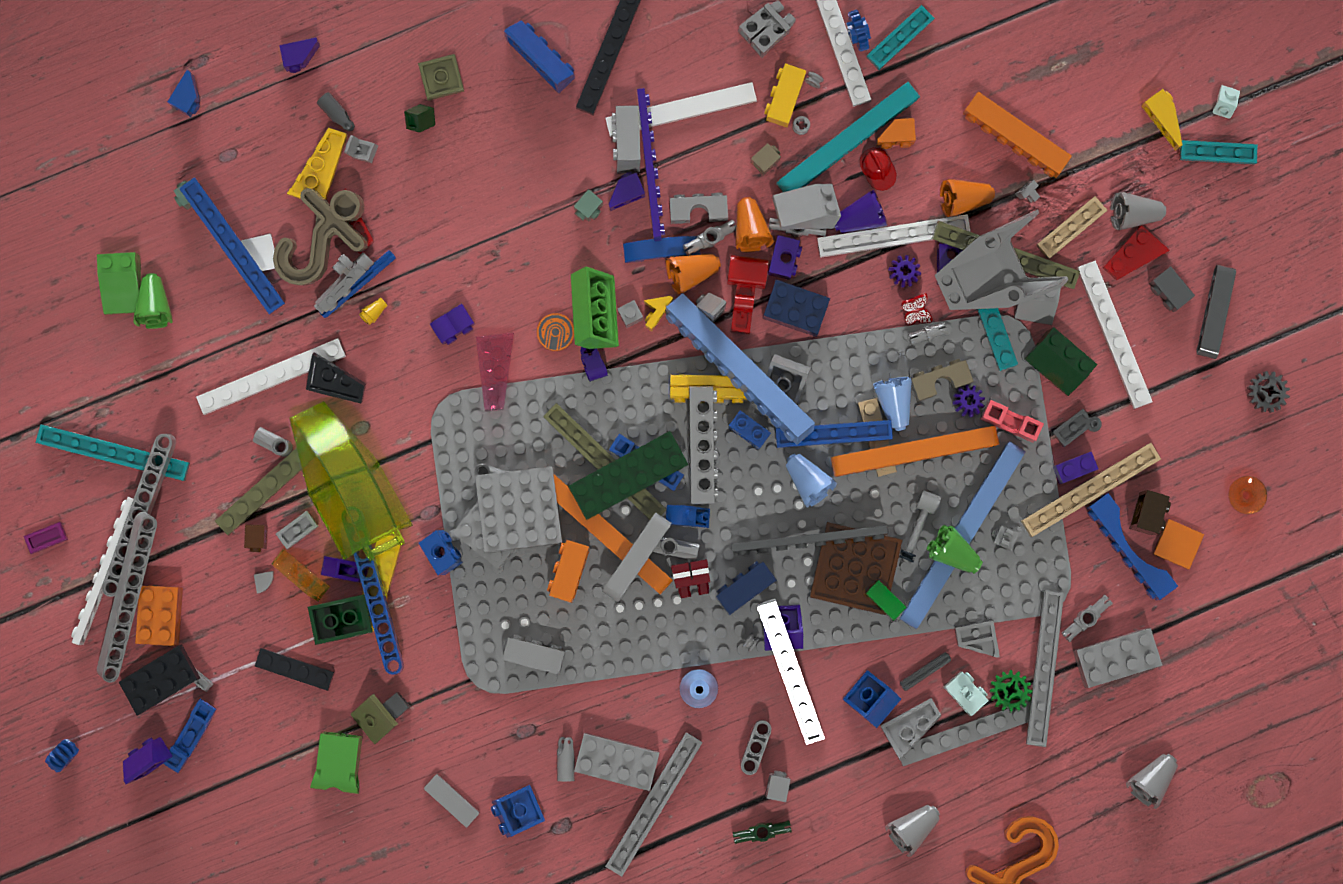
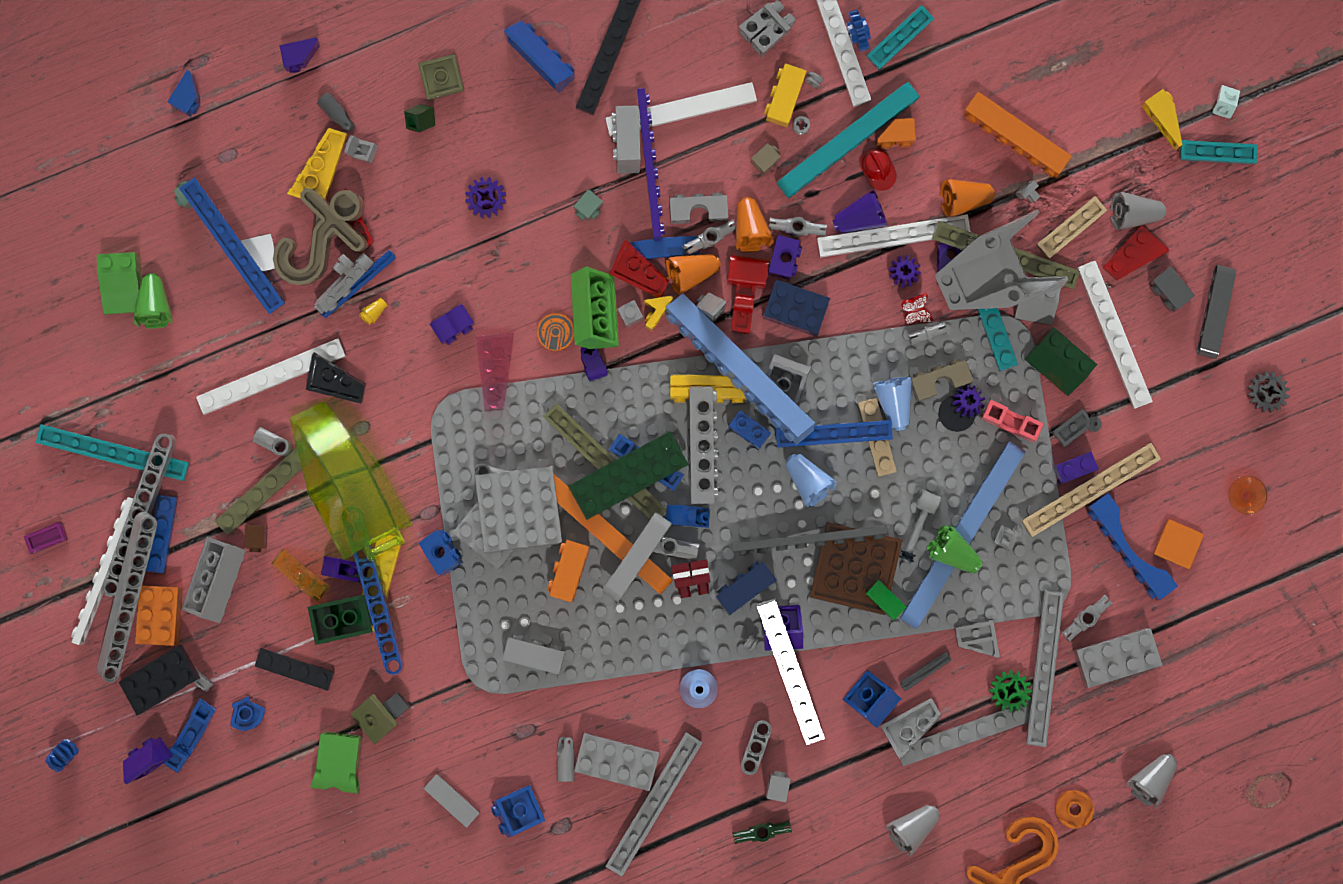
(164, 515): none -> blue plate
(213, 580): none -> light grey slope
(246, 715): none -> blue animal
(263, 581): light grey tile -> none
(297, 530): light grey plate -> none
(490, 191): none -> dark purple gear
(626, 191): dark purple slope -> none
(638, 271): none -> red wing
(807, 207): light grey slope -> none
(914, 451): orange beam -> none
(953, 420): none -> black sticker
(966, 693): light aqua brick -> none
(1063, 805): none -> orange tile
(1150, 512): dark brown brick -> none

